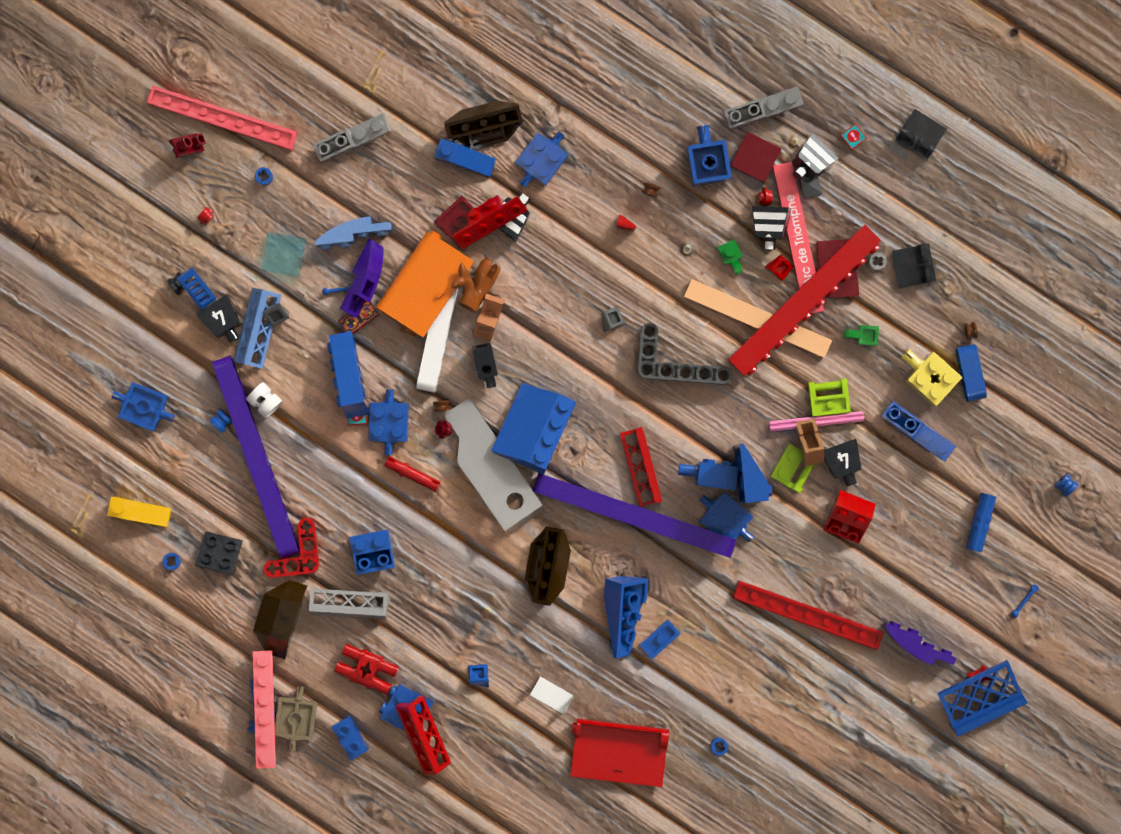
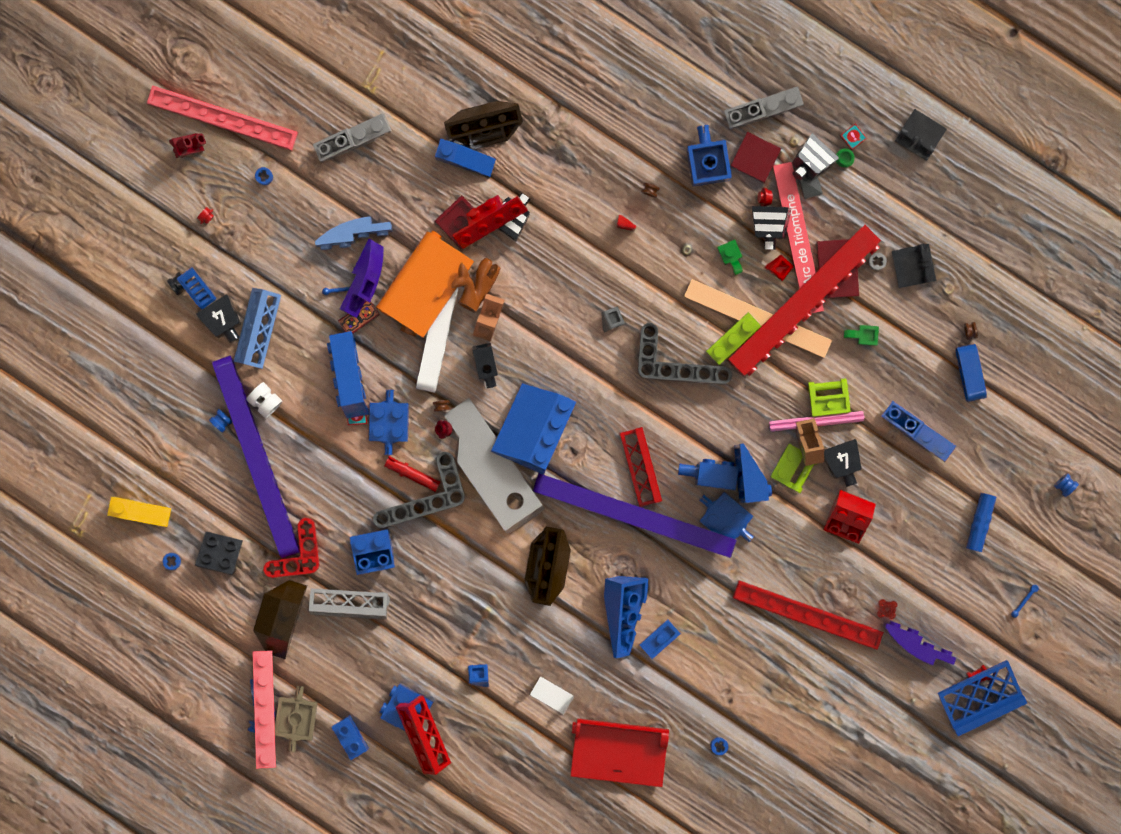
(143, 406): blue plate -> none
(276, 314): dark grey slope -> none
(283, 254): clear light blue tile -> none
(356, 674): red pin -> none
(427, 501): none -> dark grey beam
(541, 159): blue plate -> none
(733, 338): none -> lime plate
(846, 158): none -> green plate
(892, 609): none -> clear red plate
(920, 377): light yellow brick -> none

